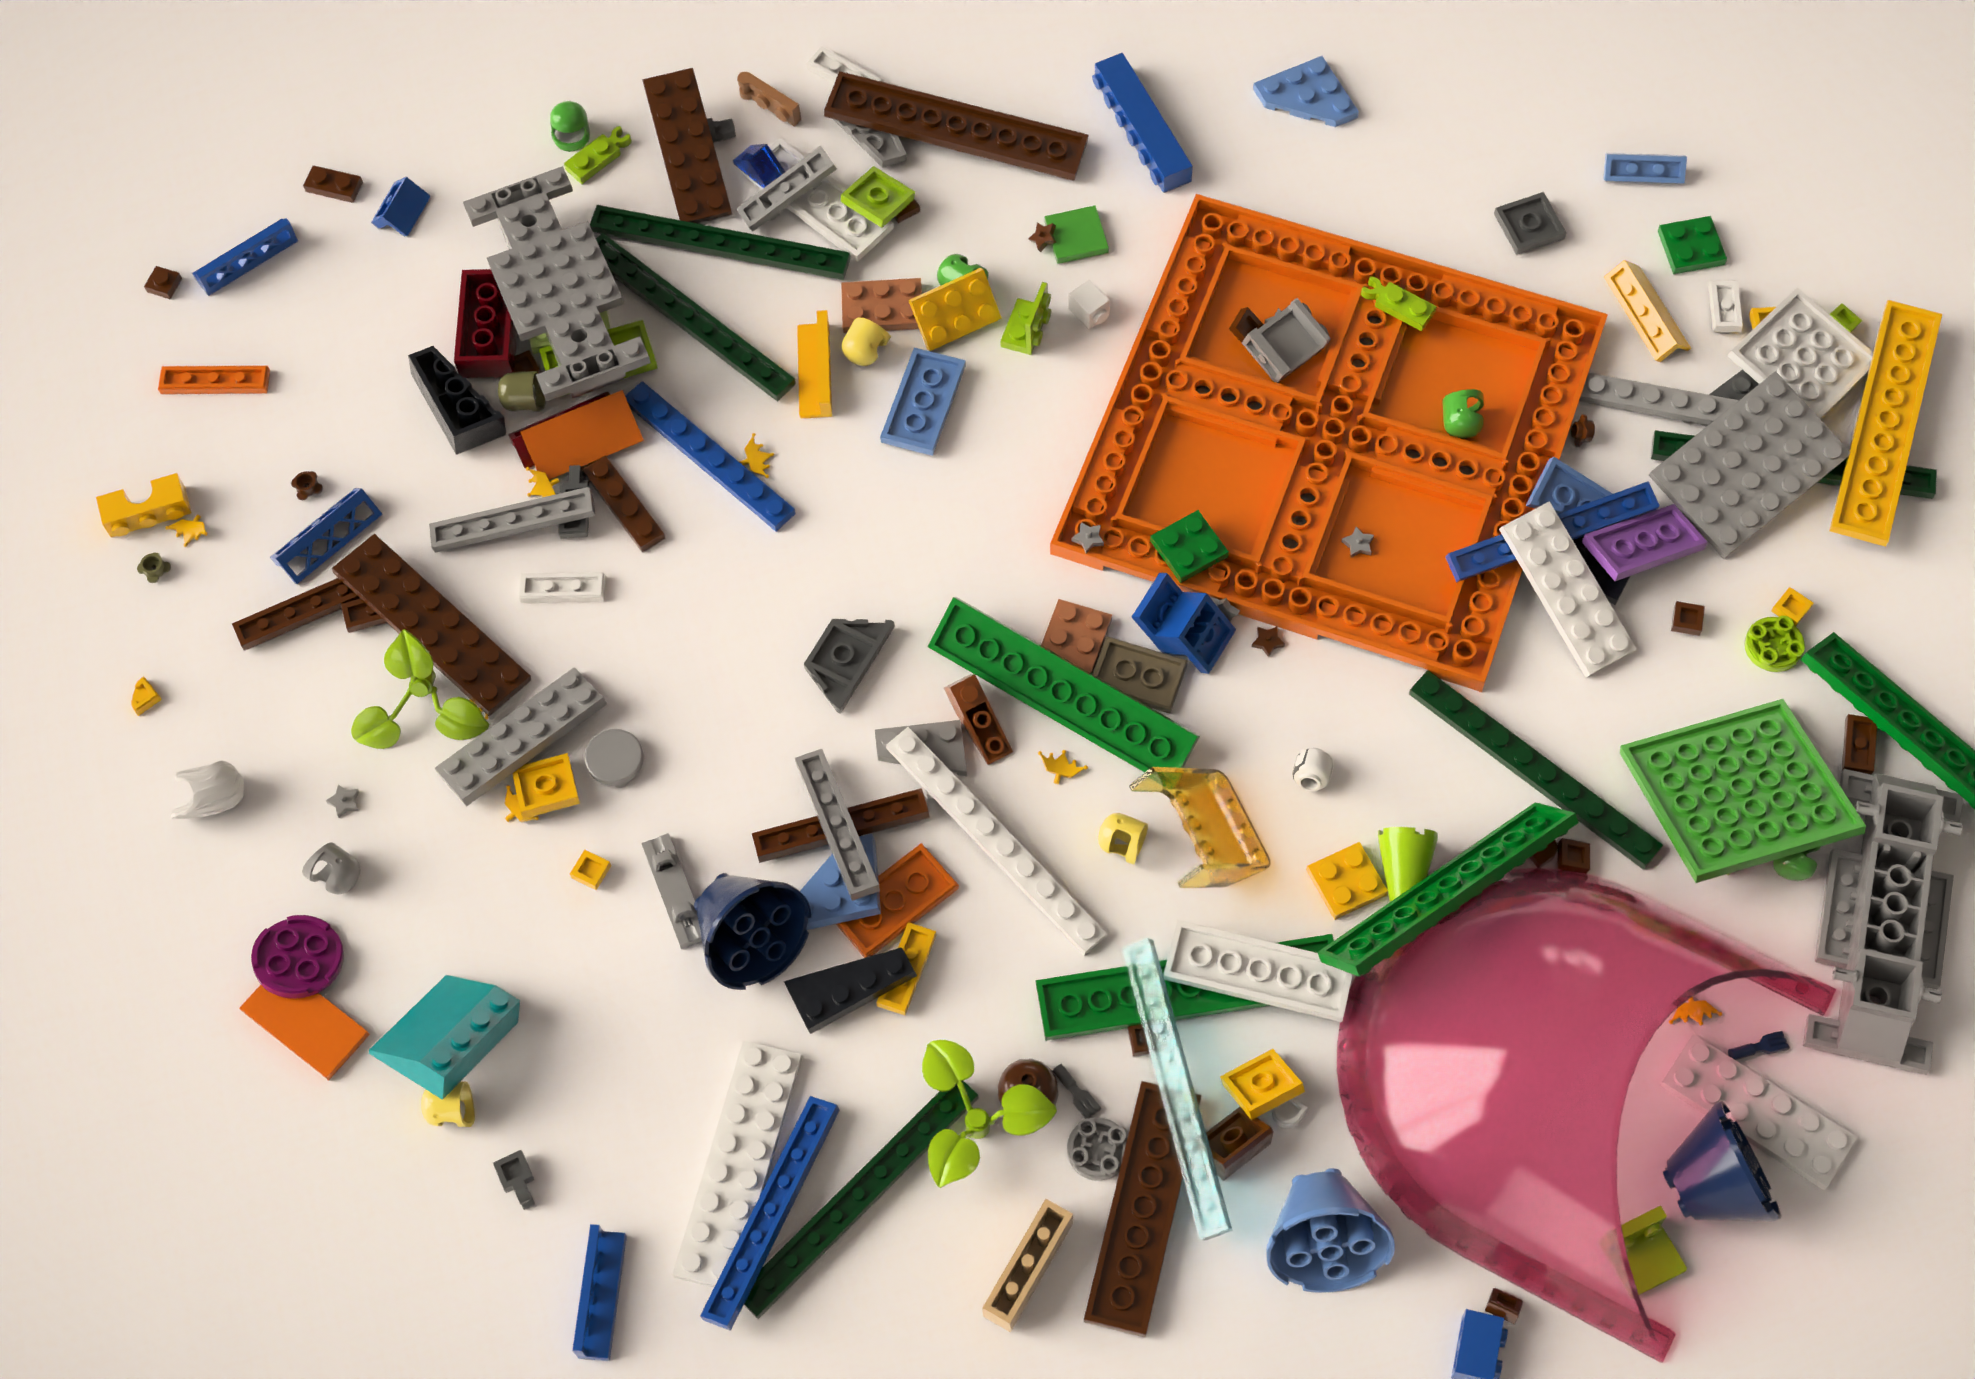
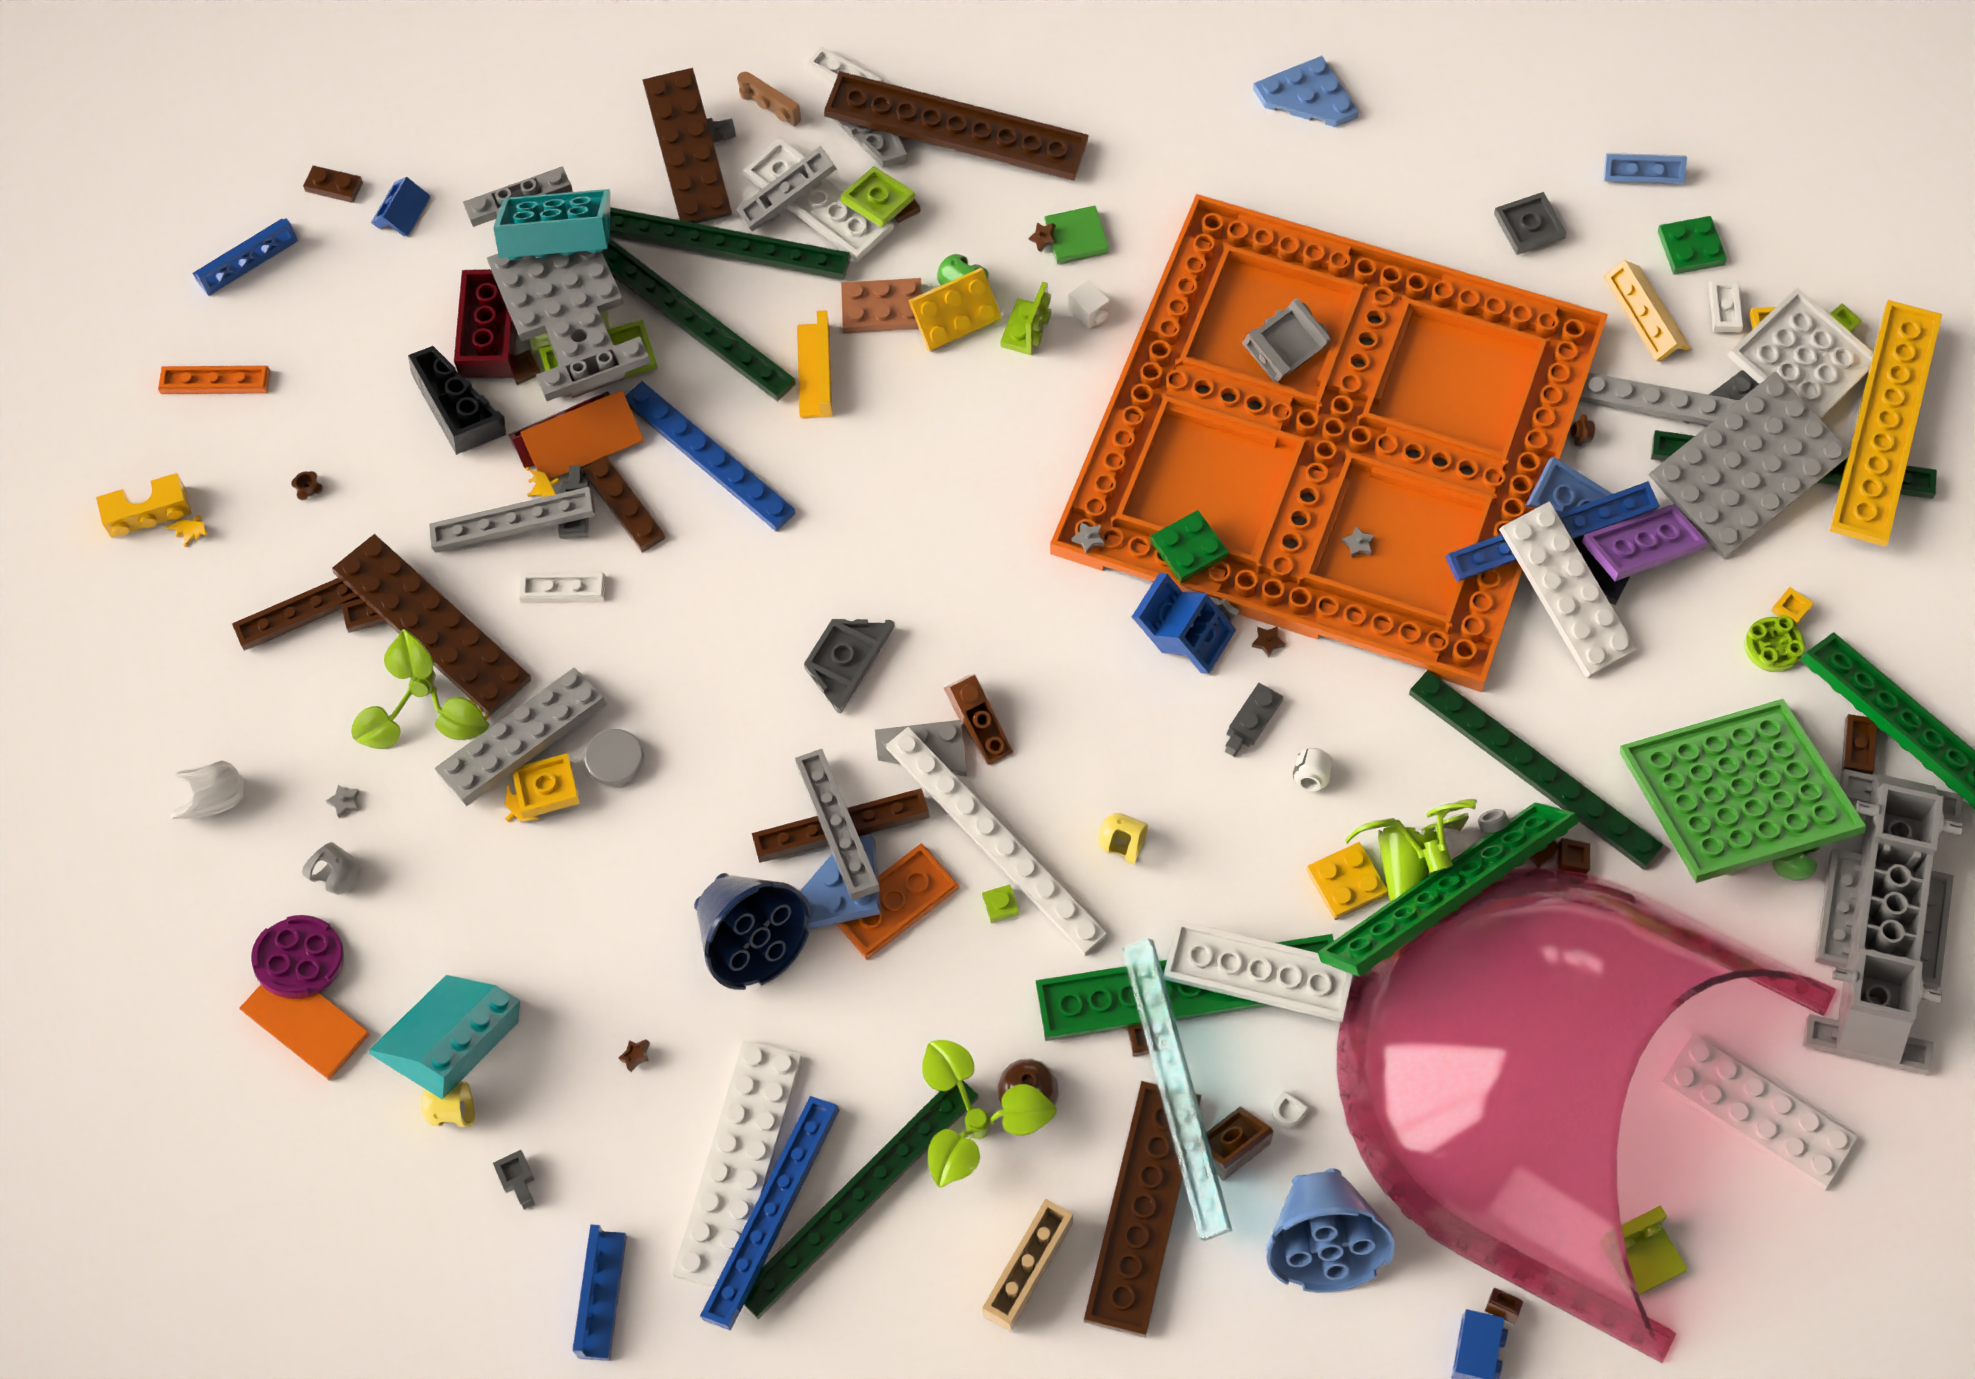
(144, 696): yellow tile -> none
(150, 561): olive plate -> none
(163, 282): reddish brown plate -> none
(319, 527): blue fence -> none
(517, 394): olive helmet -> none
(553, 224): none -> teal slope
(568, 118): bright green helmet -> none
(590, 869): yellow plate -> none
(597, 155): lime plate -> none
(635, 1054): none -> reddish brown piece
(673, 889): light grey hinge -> none
(756, 458): yellow piece -> none
(759, 164): clear blue slope -> none
(846, 987): black wing -> none
(863, 340): light yellow helmet -> none
(917, 944): yellow plate -> none
(923, 401): medium blue plate -> none
(1000, 903): none -> lime plate
(1060, 766): yellow piece -> none
(1061, 689): green plate -> none
(1077, 633): nougat plate -> none
(1082, 1099): dark grey piece -> none
(1096, 1148): light grey tile -> none
(1141, 673): dark tan tile -> none
(1142, 122): blue brick -> none
(1214, 822): clear yellow windscreen -> none
(1244, 323): reddish brown plate -> none
(1252, 718): none -> dark grey hinge
(1262, 1084): yellow plate -> none
(1399, 303): lime plate -> none
(1435, 851): none -> lime plant
(1458, 418): bright green helmet -> none
(1493, 821): none -> light grey tile
(1687, 618): reddish brown plate -> none
(1694, 1010): piece -> none
(1720, 1173): dark blue cone -> none
(1768, 1044): dark blue piece -> none

